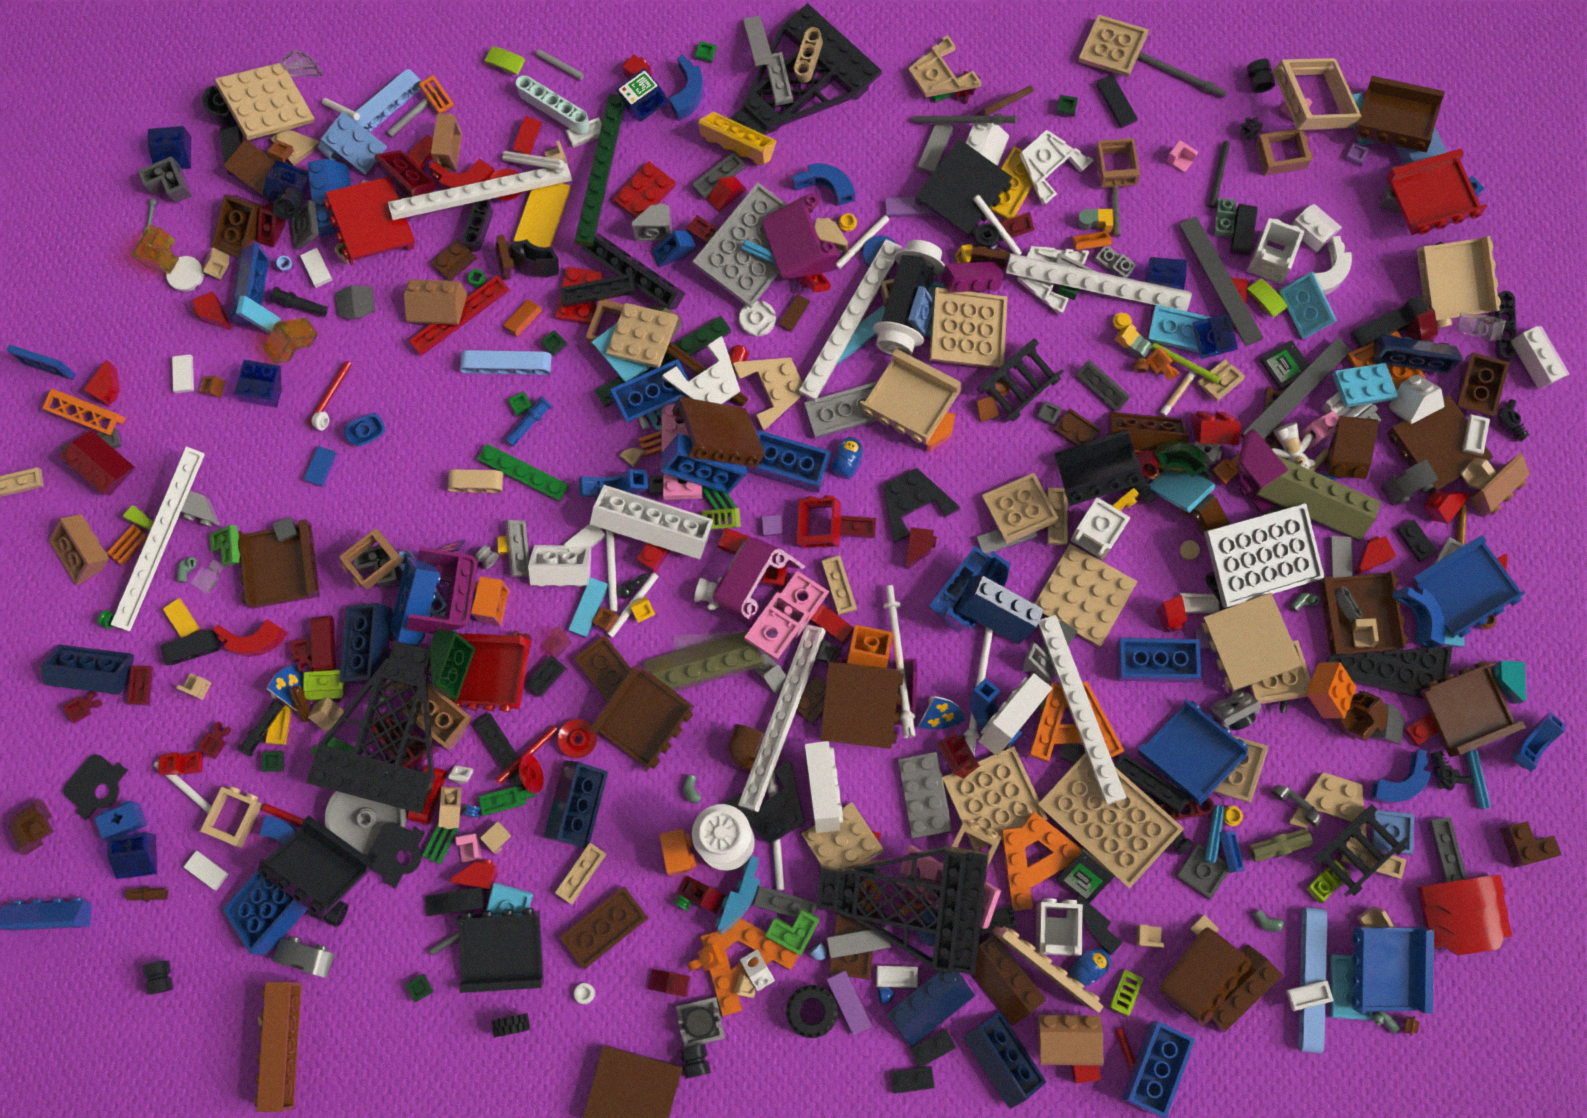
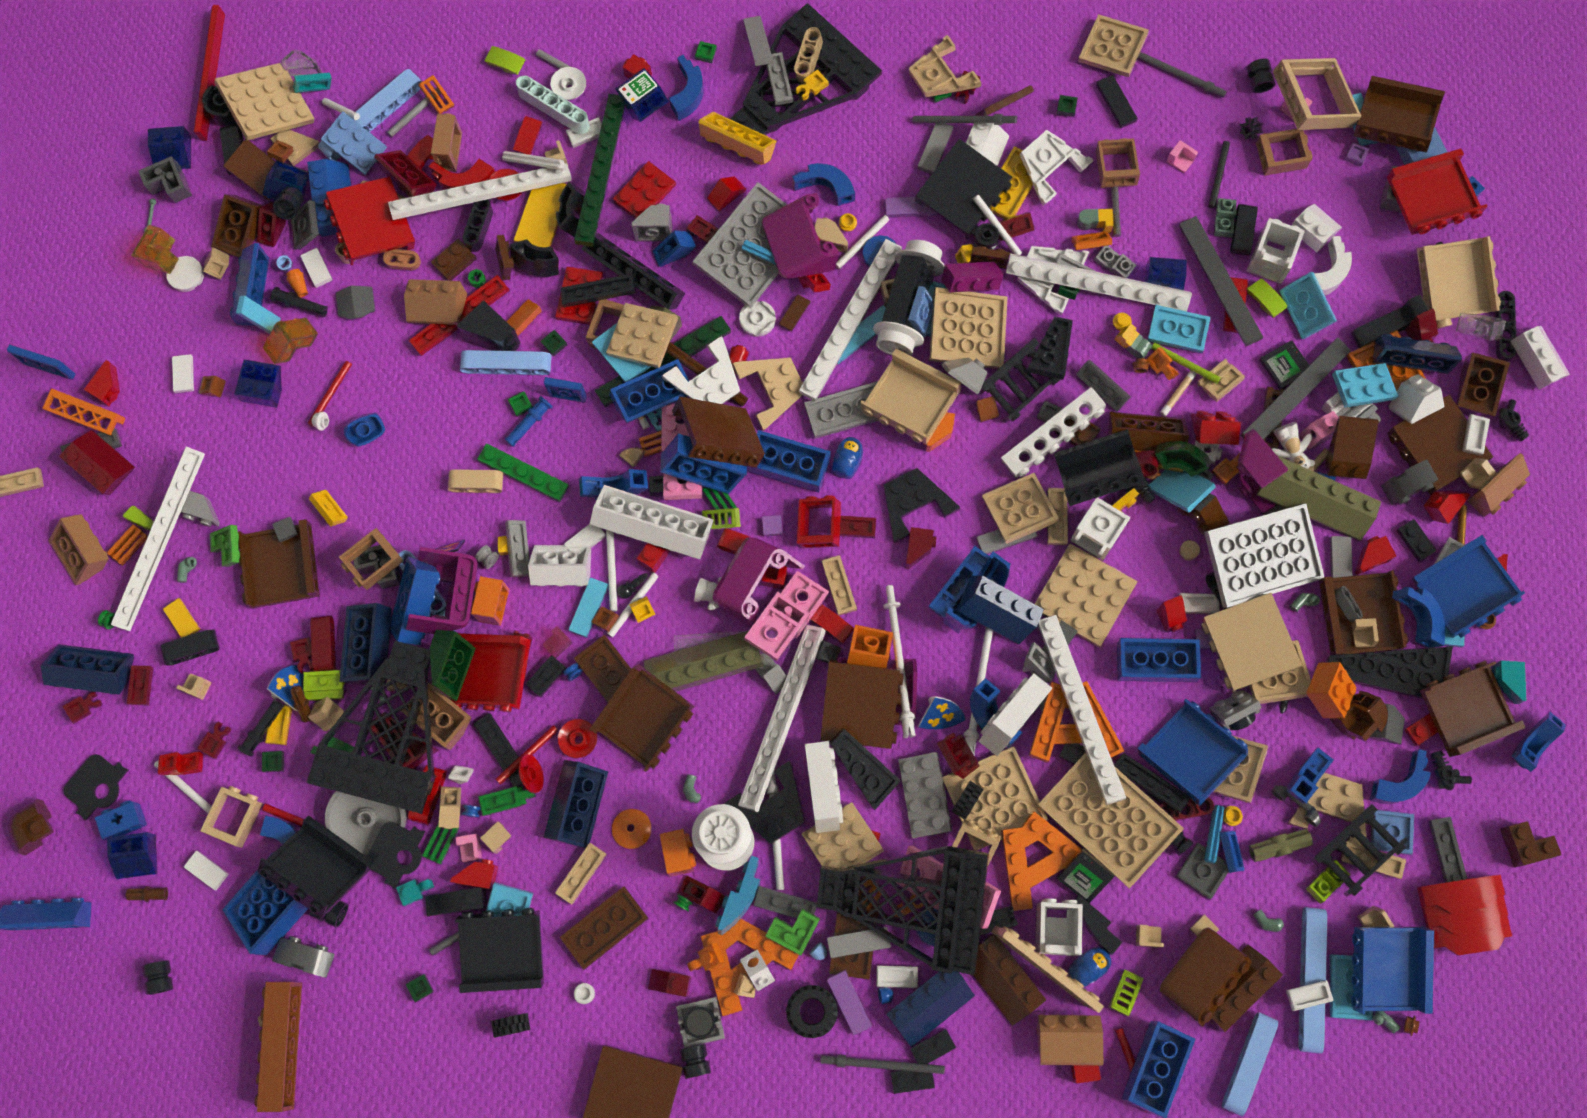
(206, 579): clear plate -> none
(209, 69): none -> red tile
(210, 310): red slope -> none
(259, 643): red arch -> none
(297, 282): none -> orange cone
(312, 82): none -> teal tile
(320, 466): blue tile -> none
(328, 508): none -> yellow plate
(403, 258): none -> nougat plate
(412, 891): none -> teal plate
(488, 330): none -> black slope
(565, 77): none -> white dish
(565, 389): none -> blue plate
(570, 208): none -> black brick
(573, 672): none -> blue bush
(638, 836): none -> orange dish
(727, 168): dark grey plate -> none
(743, 747): reddish brown brick -> none
(812, 700): reddish brown plate -> none
(813, 83): none -> yellow plate
(842, 1061): none -> dark grey bar
(865, 769): none -> black wing
(967, 372): none -> light grey slope
(967, 800): none -> black tyre
(1002, 387): dark orange plate -> none
(1004, 1060): dark blue slope -> none
(1052, 353): none -> black wing
(1088, 399): none -> white brick
(1214, 335): clear blue slope -> none
(1250, 1064): none -> light blue beam
(1304, 781): none -> blue arch
(1478, 779): dark azure axle -> none

